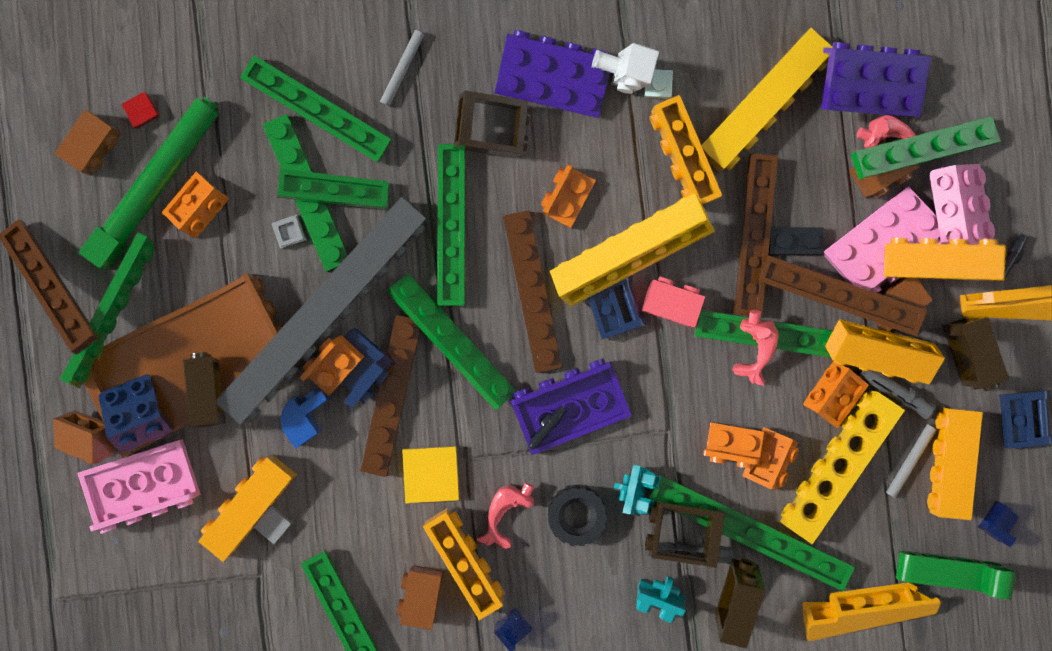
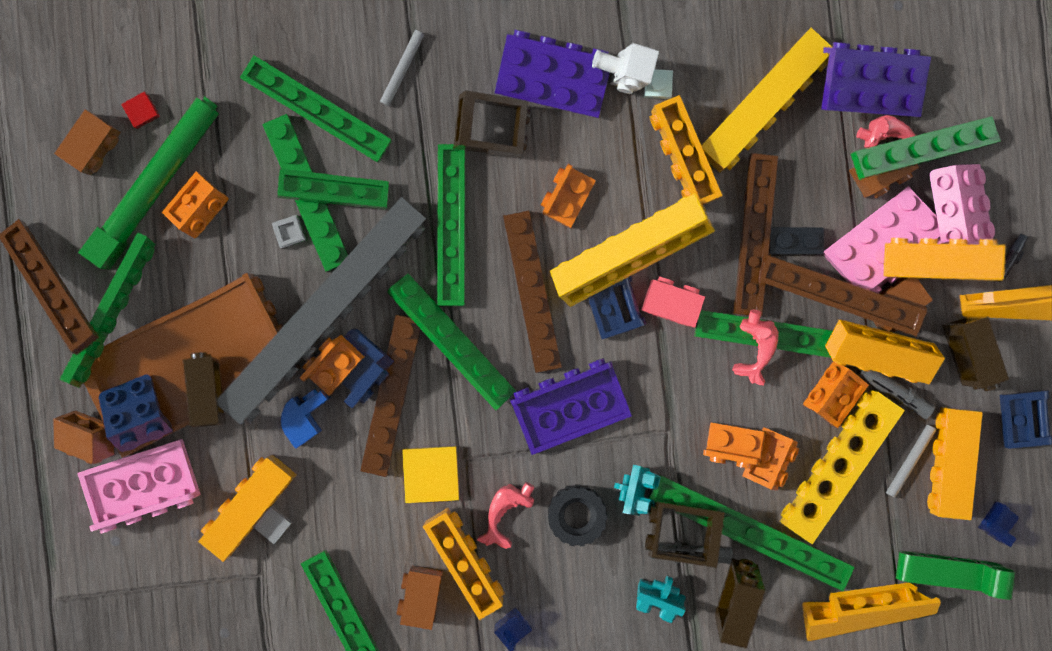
(547, 425): black piece -> none

